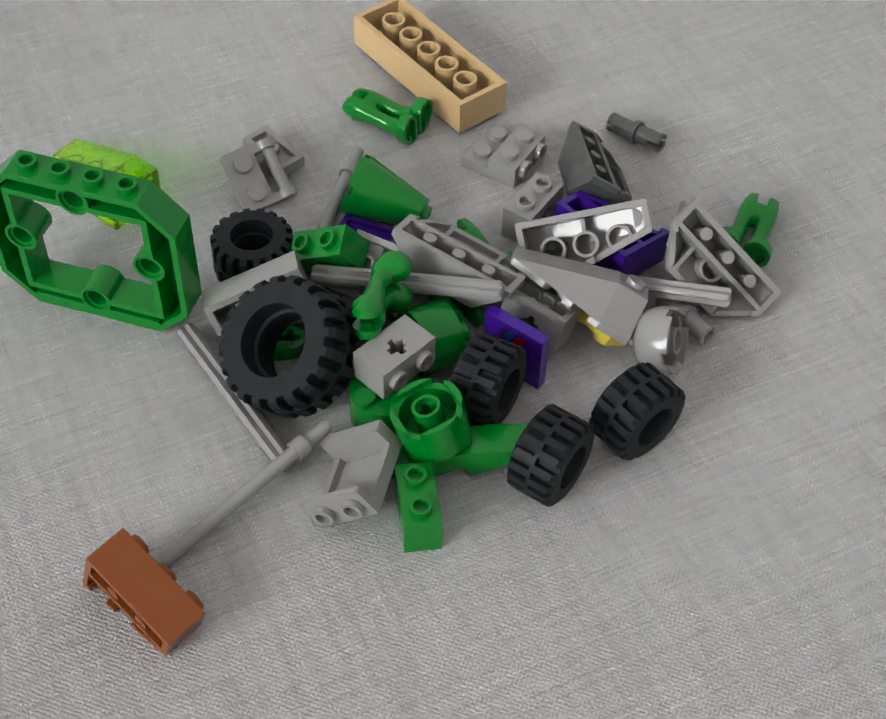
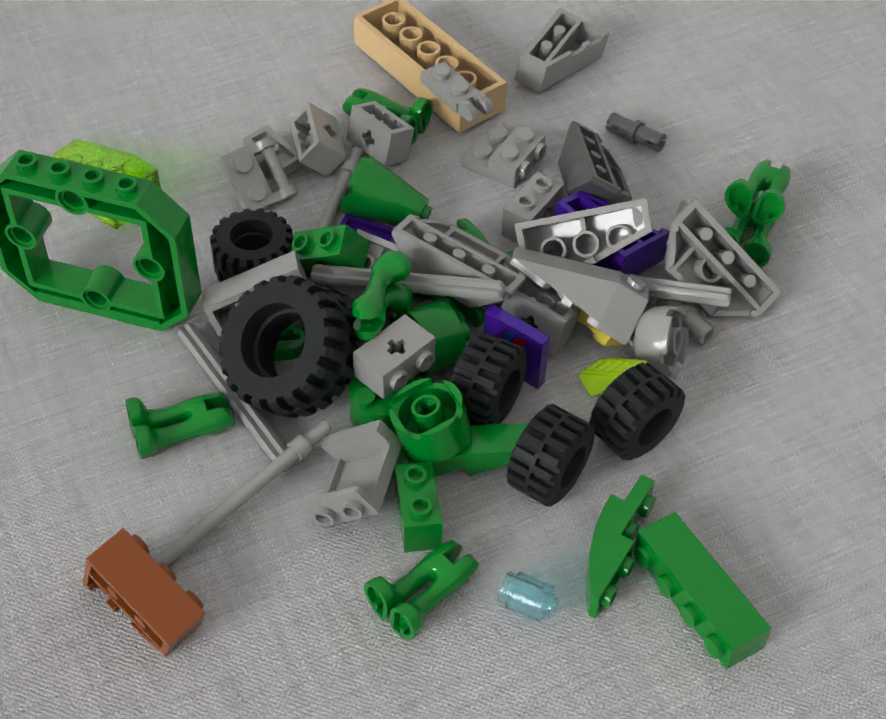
(197, 416): none -> green piece
(318, 139): none -> light grey brick
(380, 133): none -> light grey brick
(407, 617): none -> green piece
(456, 91): none -> light grey hinge
(528, 595): none -> clear light blue brick
(560, 50): none -> light grey wedge
(603, 371): none -> lime slope
(613, 544): none -> green slope
(701, 590): none -> green brick
(770, 204): none -> green piece

